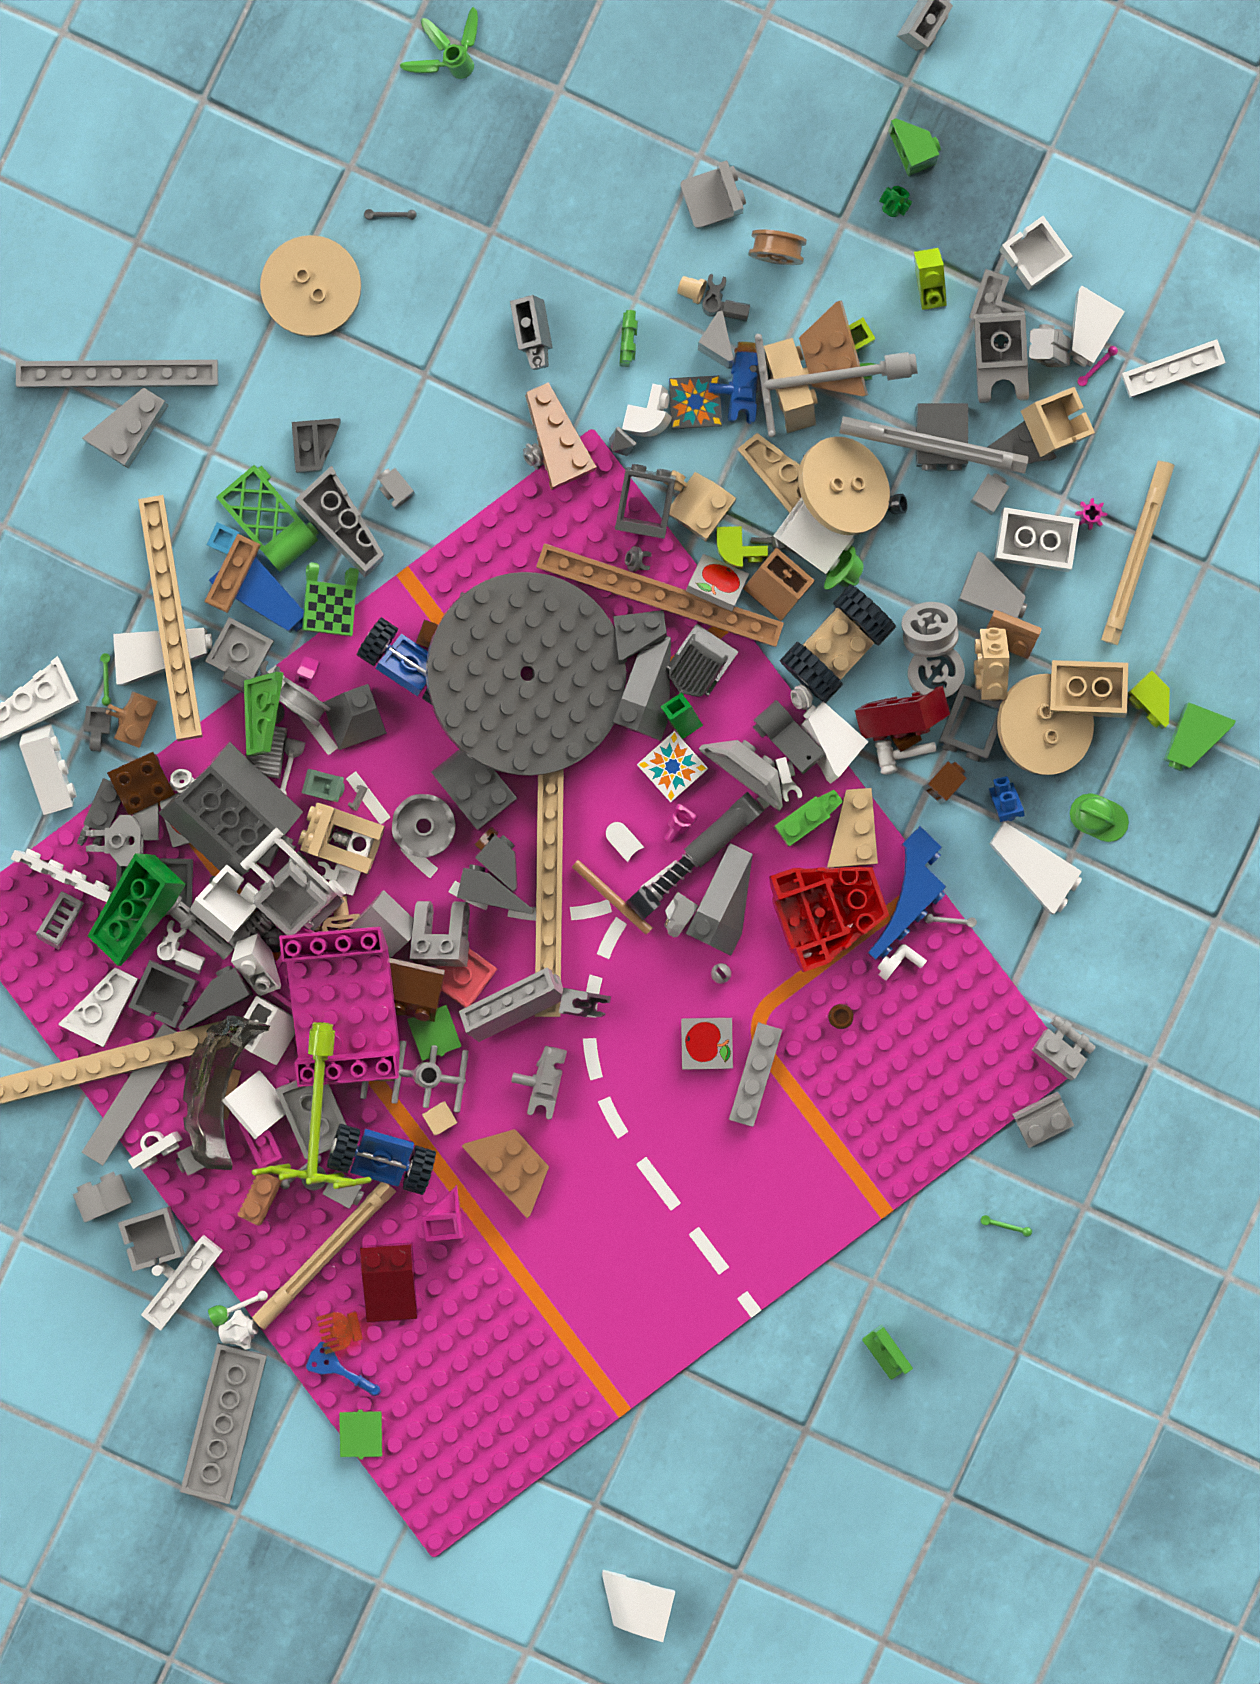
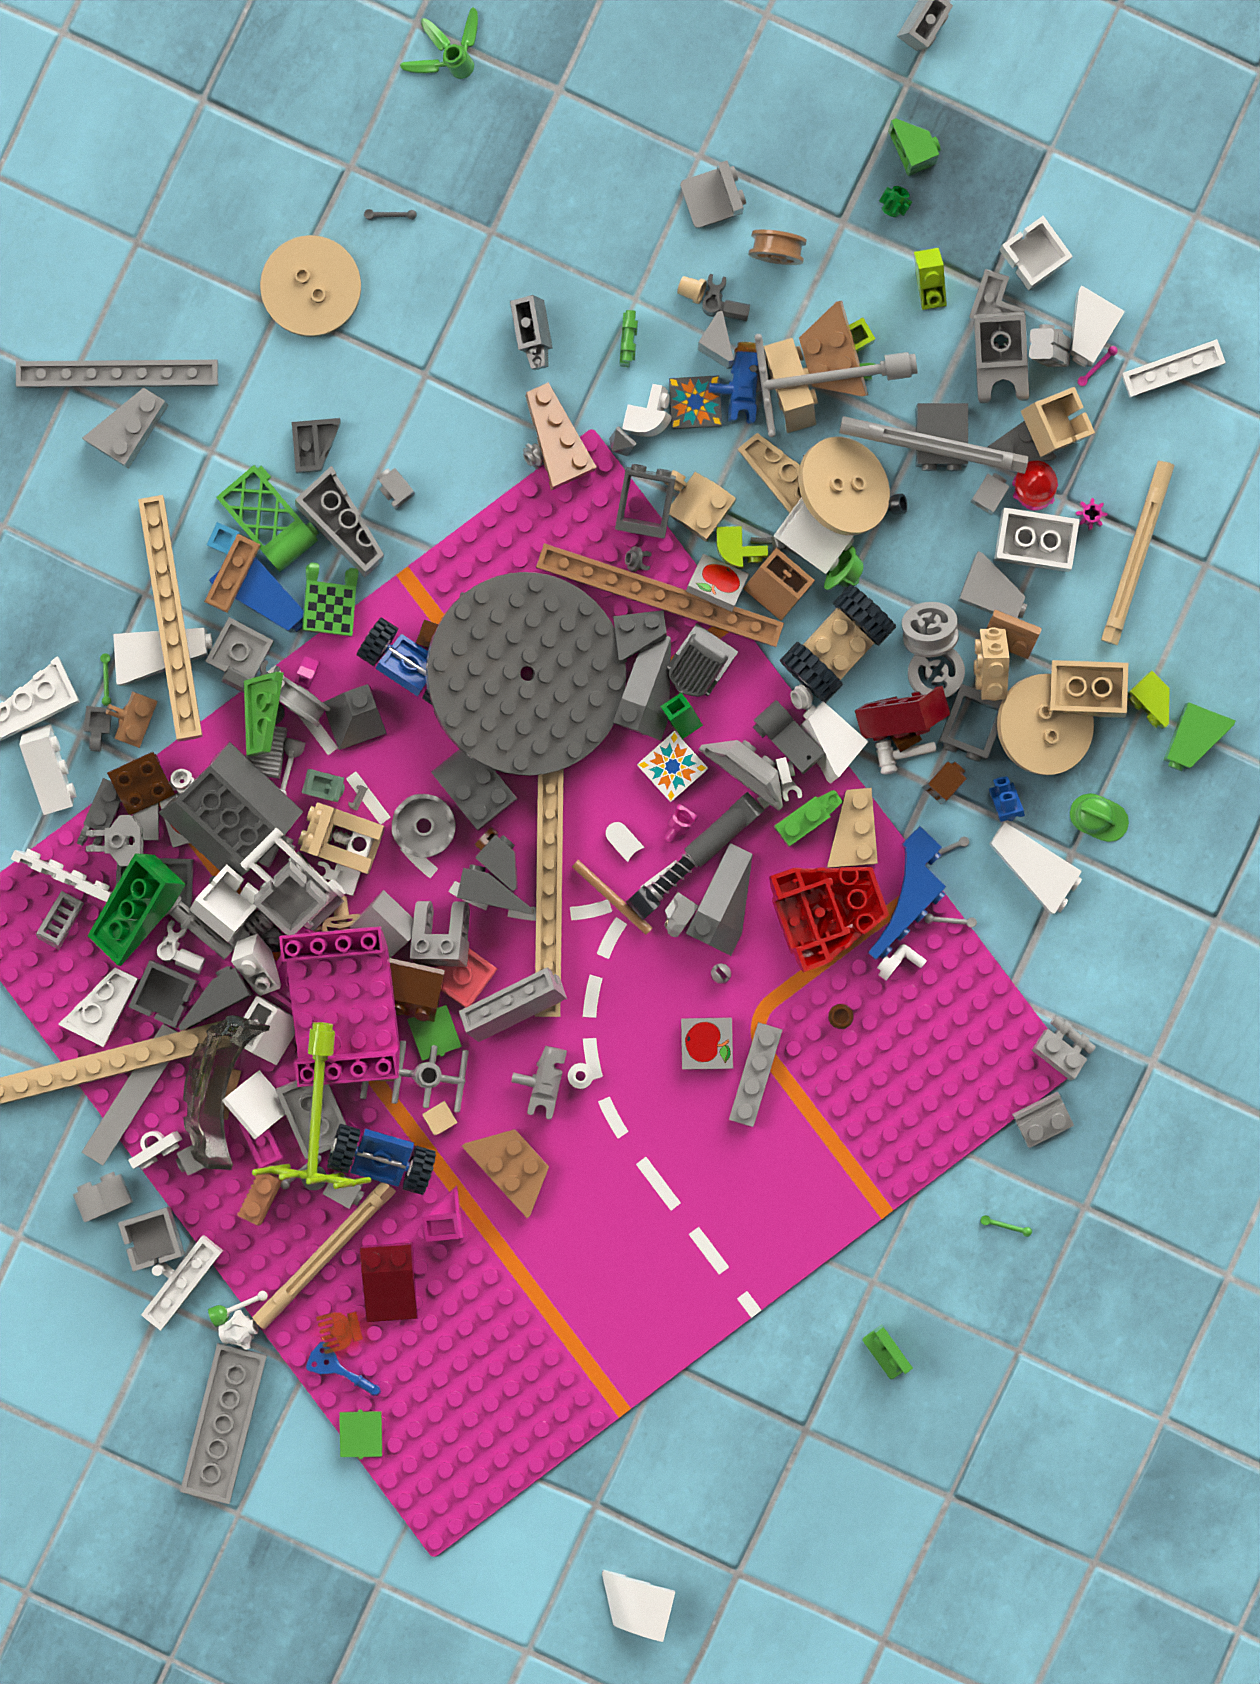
(572, 1075): none -> white plate
(581, 1003): dark grey hinge -> none
(963, 841): none -> light grey hinge
(1035, 487): none -> red hair

